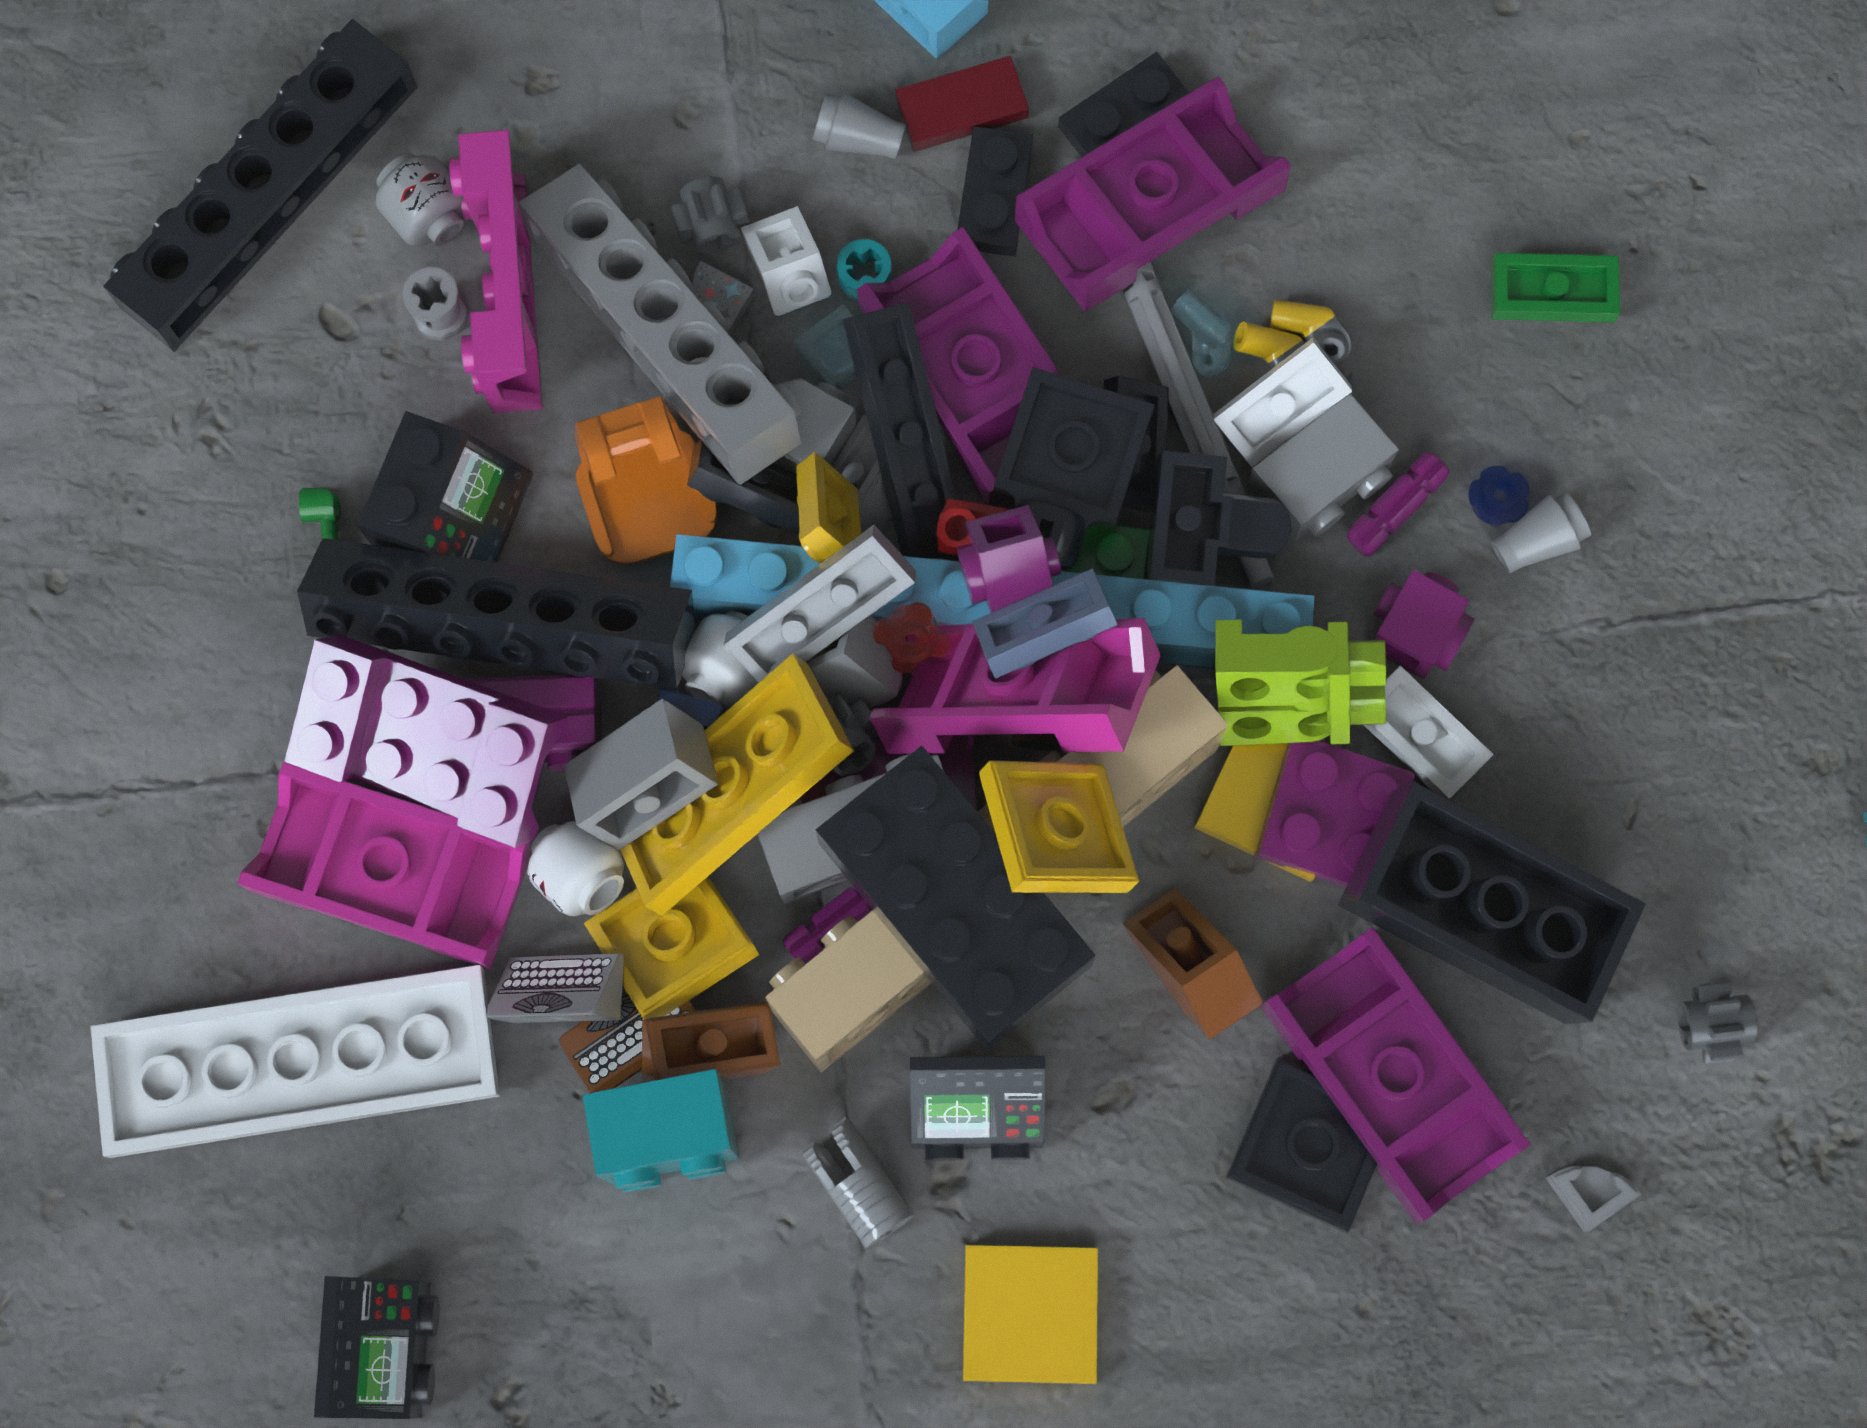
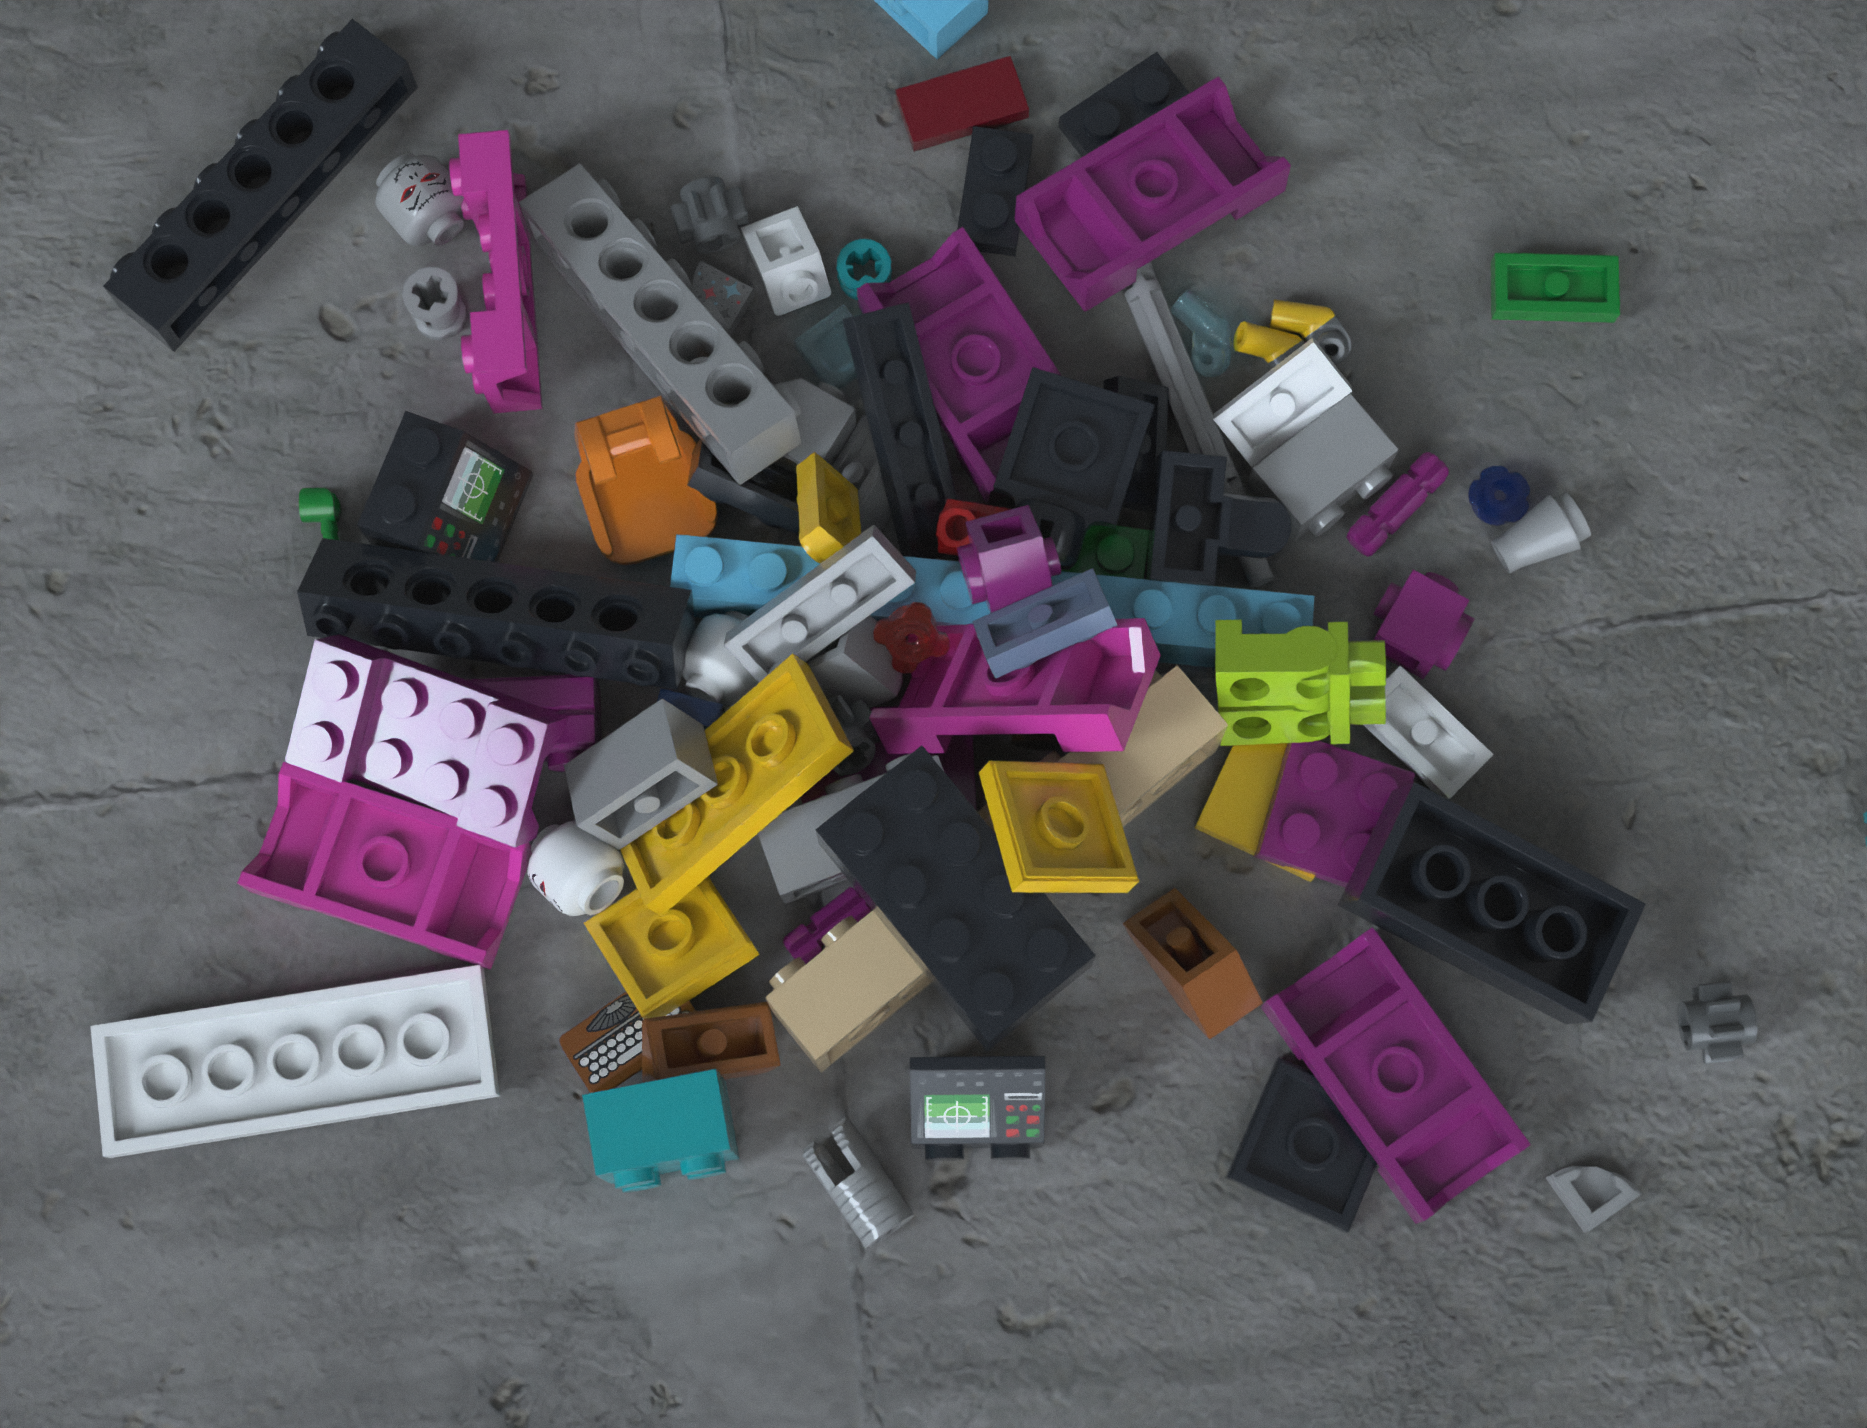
(375, 1348): black slope -> none
(559, 989): slope -> none
(856, 127): light grey cone -> none
(1030, 1314): yellow tile -> none

